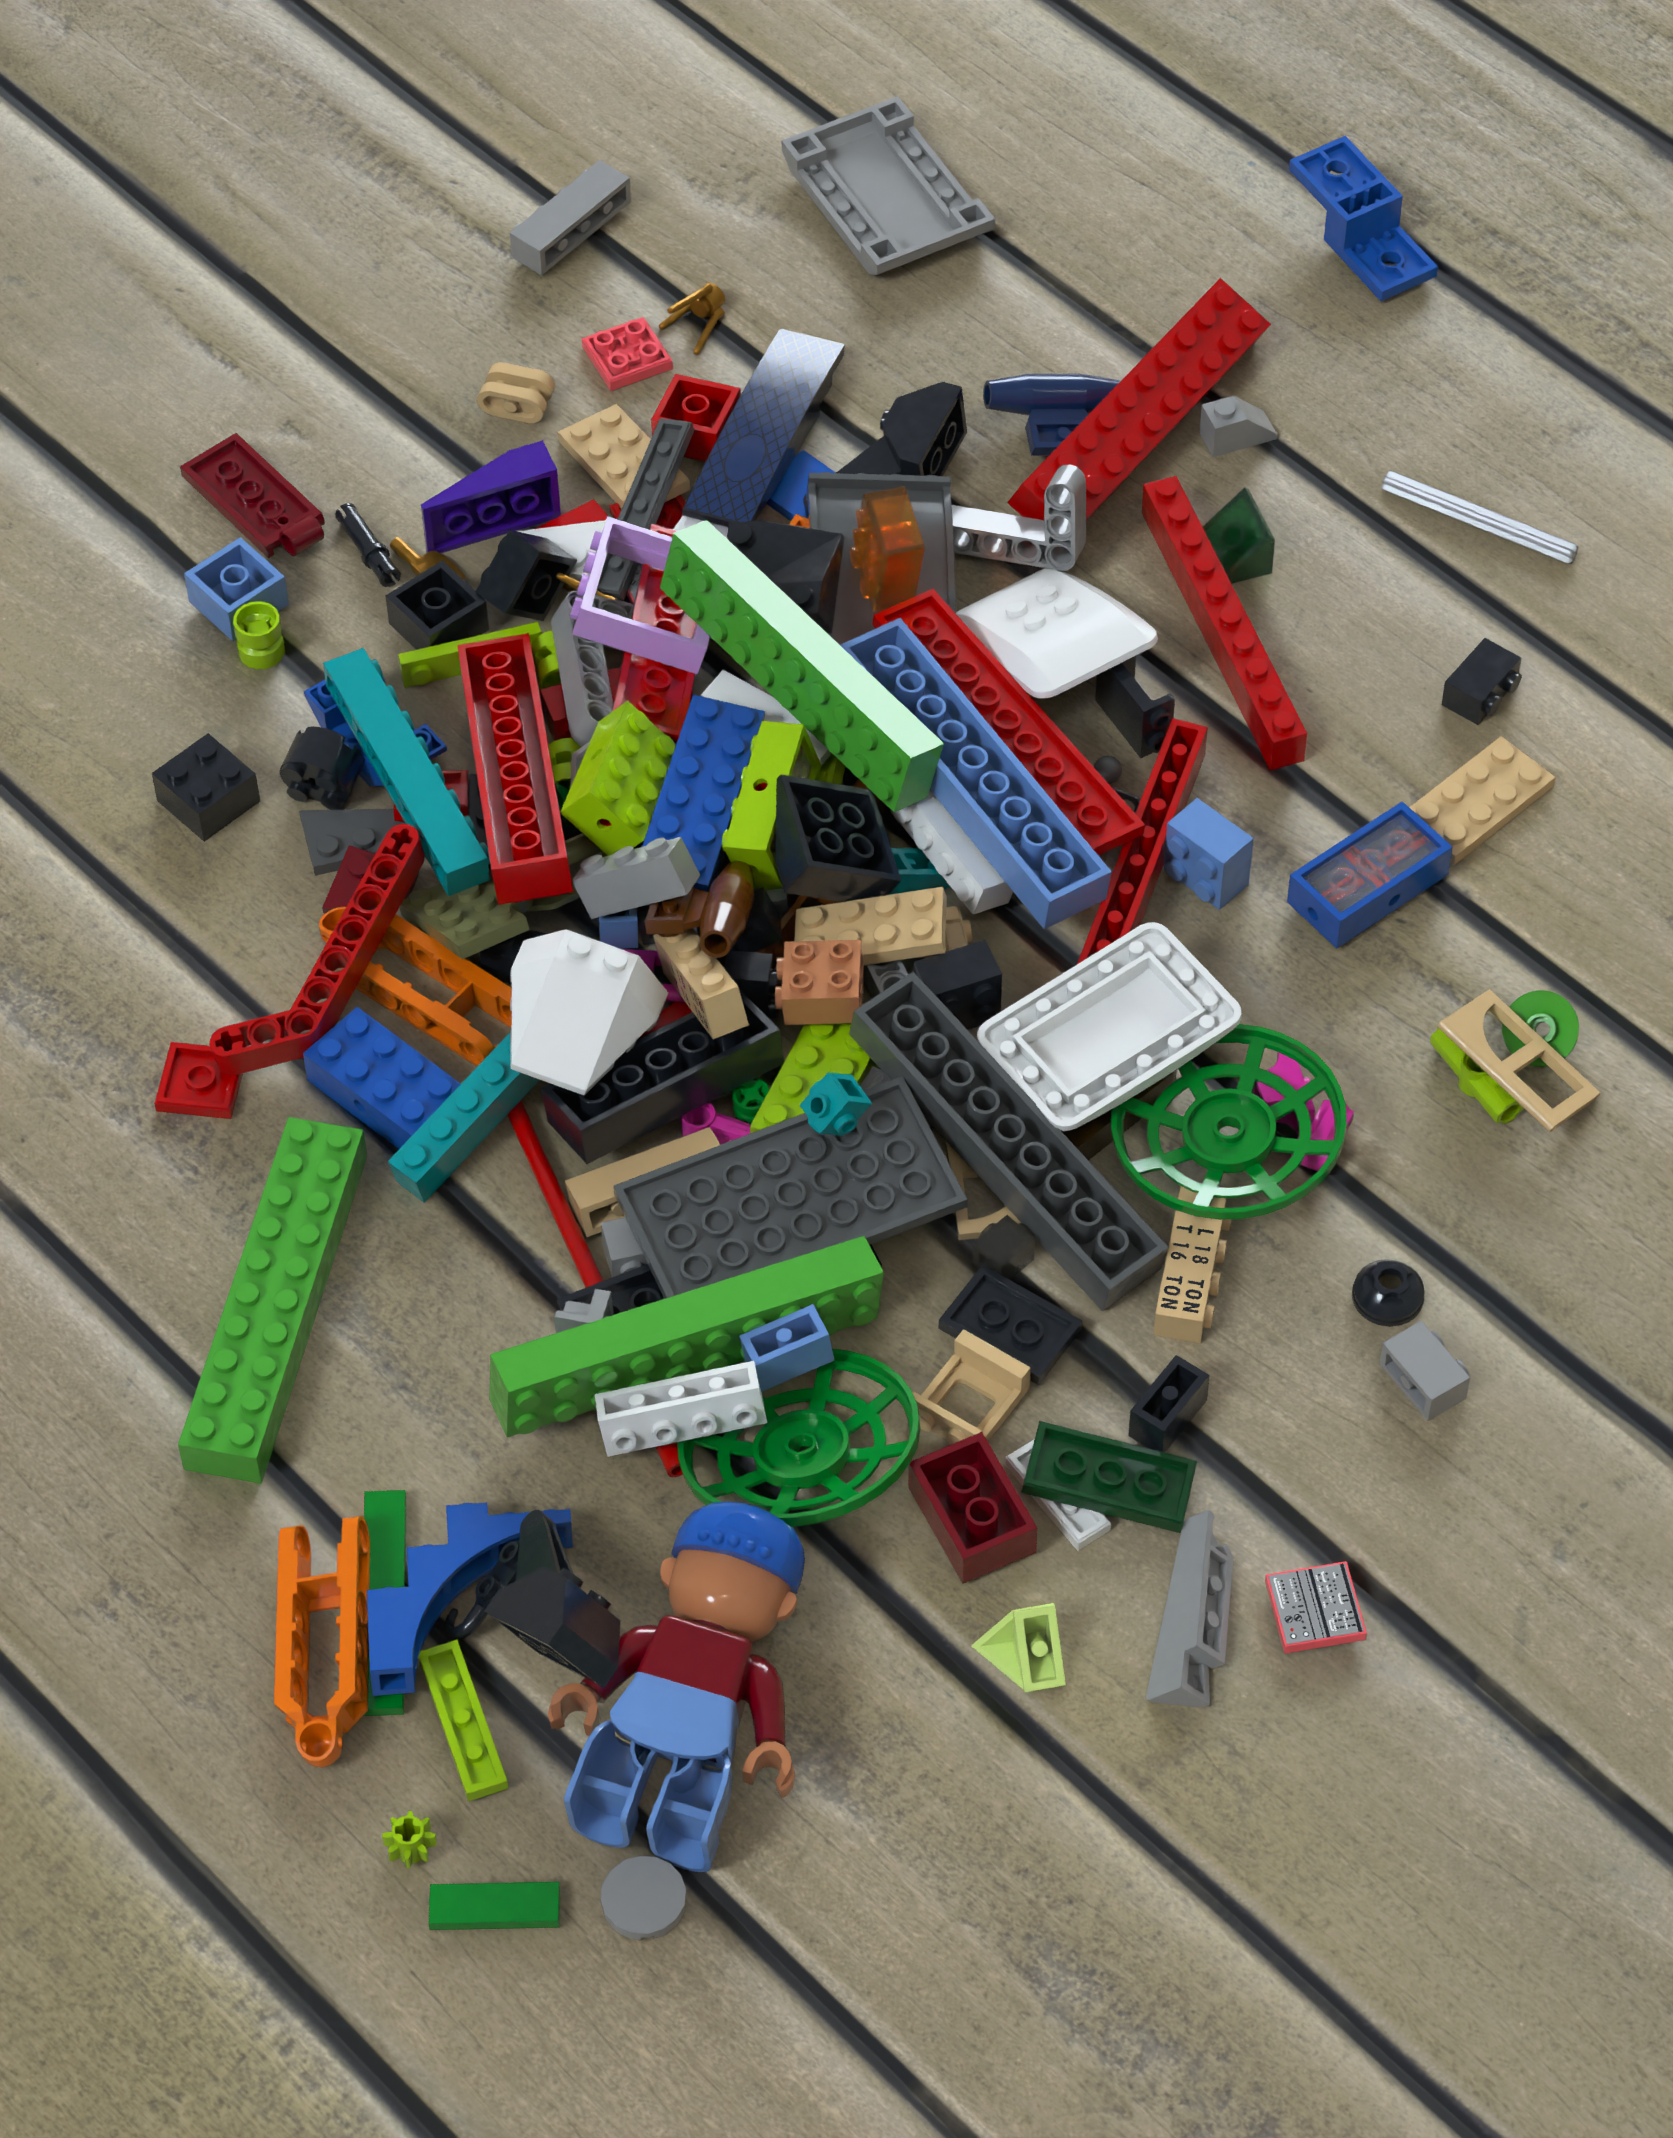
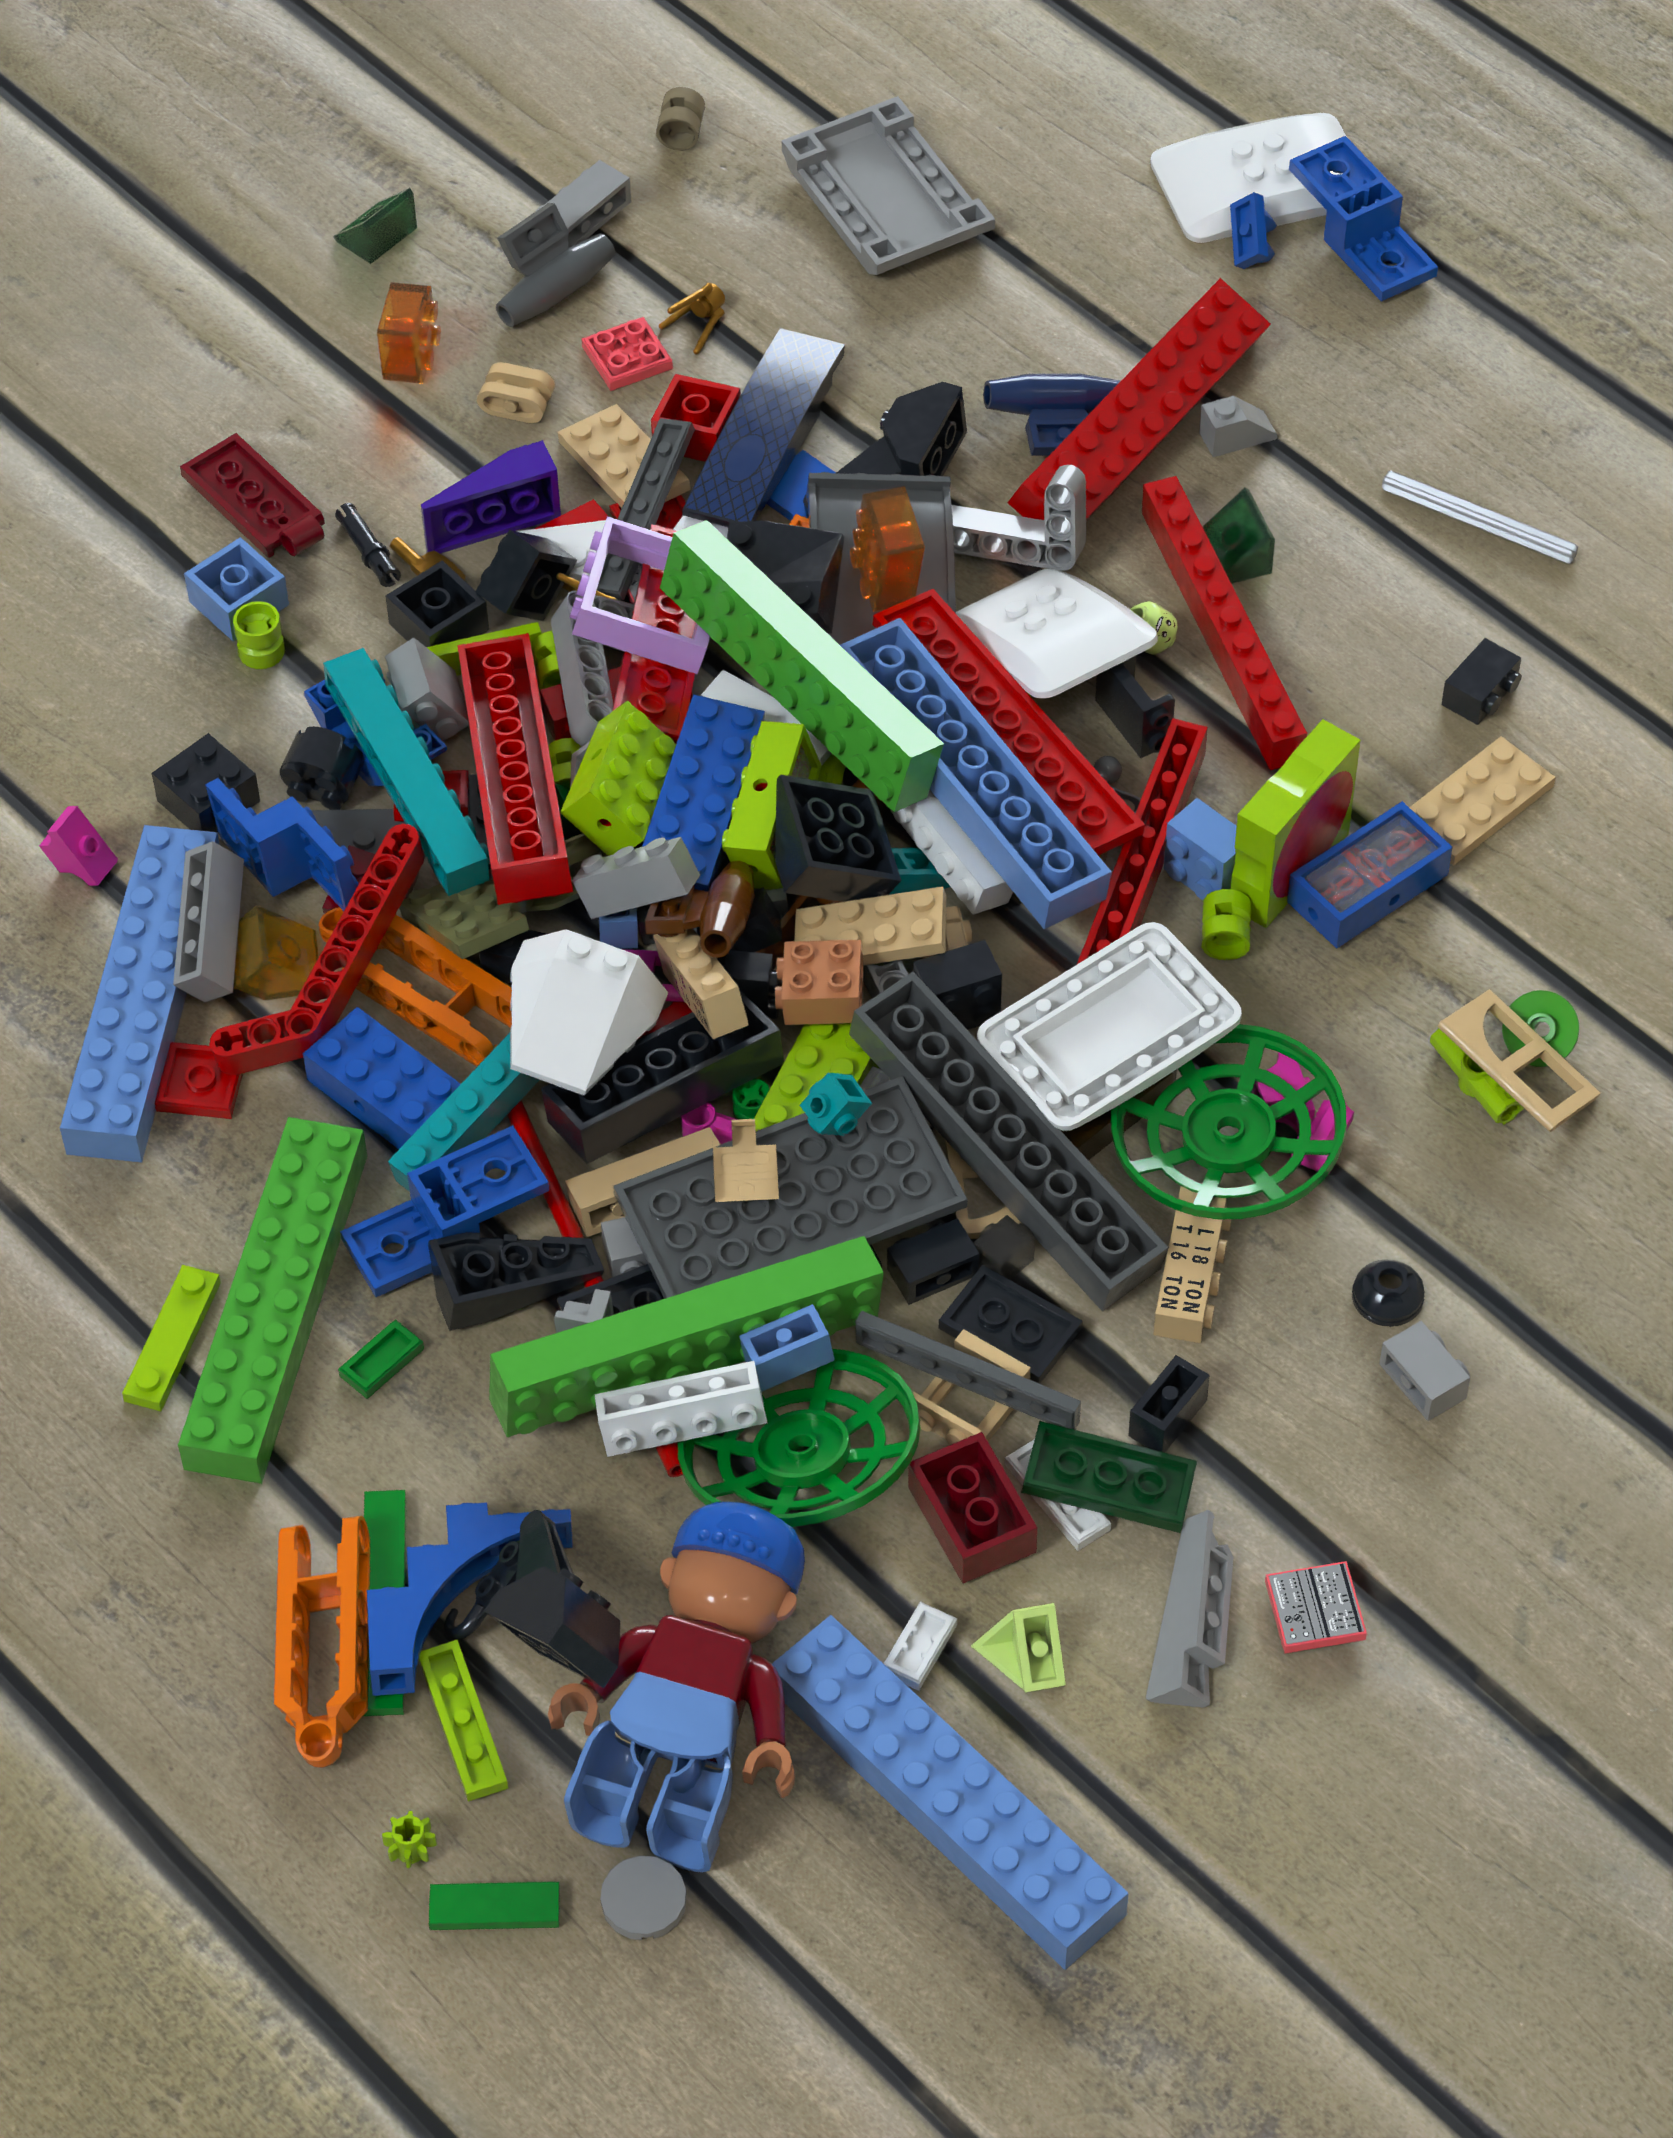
(78, 848): none -> dark pink brick
(134, 1007): none -> medium blue brick
(171, 1338): none -> lime plate
(208, 922): none -> light grey brick
(273, 955): none -> clear yellow slope
(283, 844): none -> blue bracket
(380, 226): none -> clear green slope
(381, 1359): none -> green tile
(408, 333): none -> clear orange brick
(427, 689): none -> light grey brick
(445, 1200): none -> blue bracket
(496, 1276): none -> black wedge
(551, 268): none -> dark grey plate
(680, 118): none -> dark tan wheel
(746, 1168): none -> tan piece
(920, 1645): none -> white plate
(932, 1261): none -> black brick
(950, 1793): none -> medium blue brick
(967, 1371): none -> dark grey tile
(1161, 621): none -> yellowish green head
(1226, 924): none -> lime wheel
(1228, 164): none -> white wedge
(1249, 231): none -> blue tile
(1295, 818): none -> lime tile

